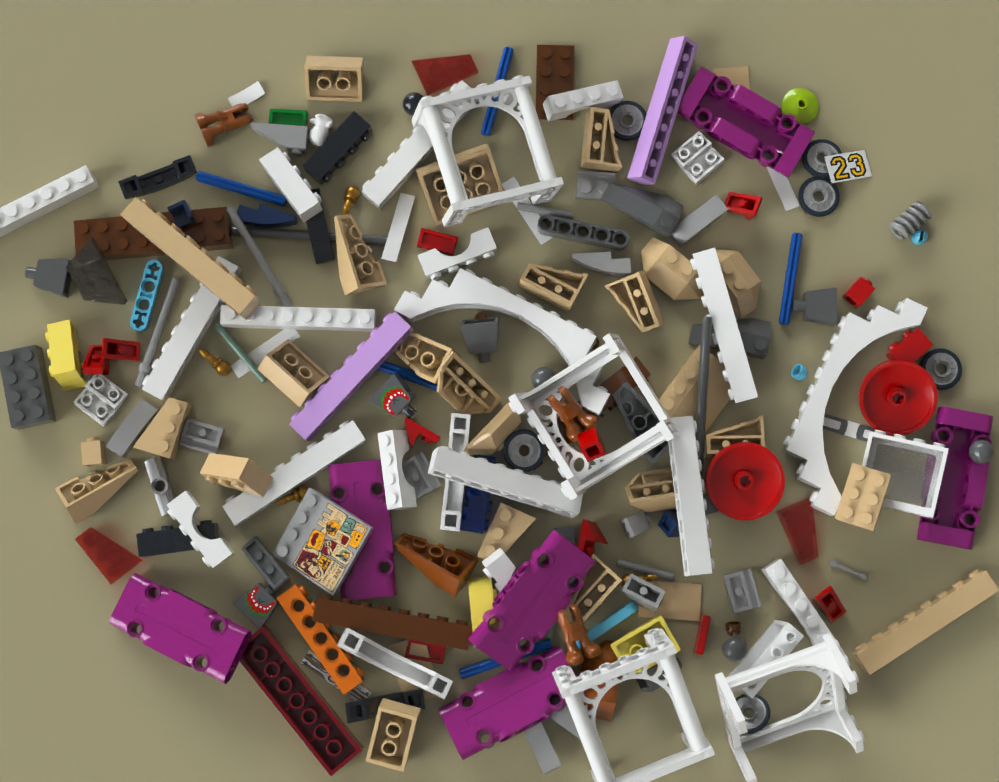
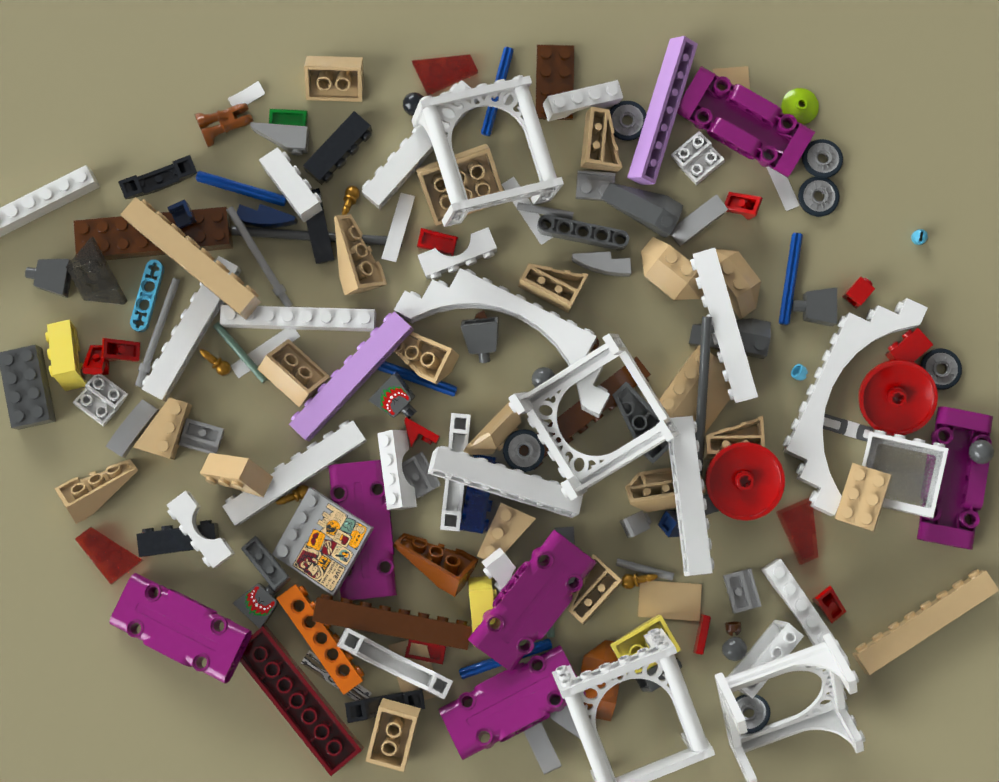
(93, 452): tan brick -> none
(157, 473): light grey piece -> none
(320, 131): white animal -> none
(464, 388): tan wedge -> none
(569, 409): dark orange piece -> none
(576, 631): dark orange piece -> none
(588, 536): red slope -> none
(591, 444): red brick -> none
(611, 621): medium azure beam -> none
(638, 300): tan wedge -> none
(643, 593): light grey slope -> none
(833, 563): light grey hinge -> none
(848, 166): sticker -> none
(910, 218): light grey piece -> none

